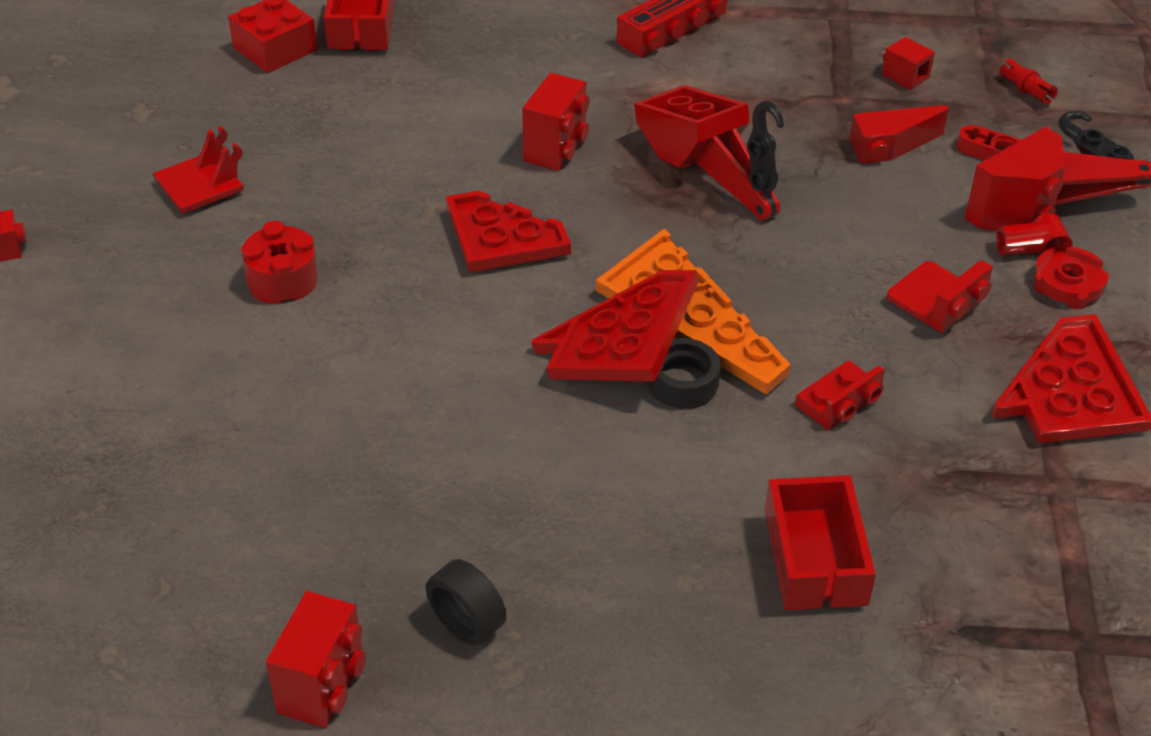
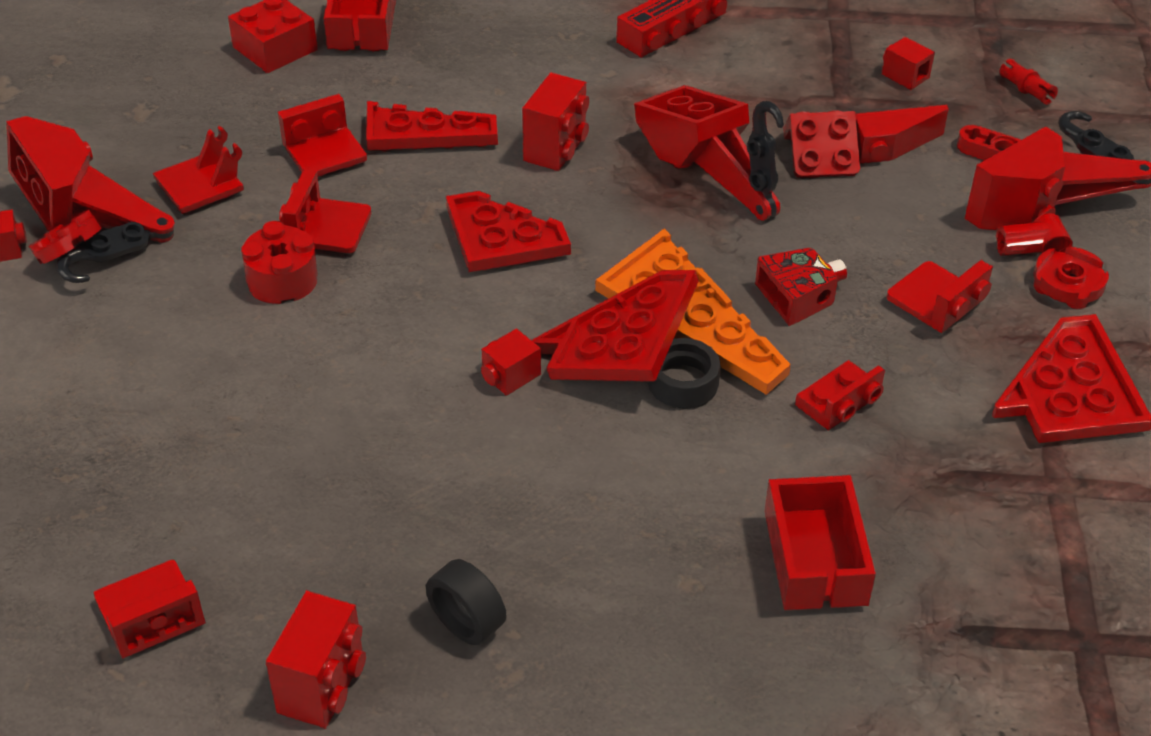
(59, 183): none -> red slope
(63, 238): none -> red plate
(149, 608): none -> red bracket
(319, 136): none -> red bracket
(332, 223): none -> red bracket
(428, 129): none -> red wing
(511, 361): none -> red brick
(798, 282): none -> red torso
(823, 143): none -> red bracket

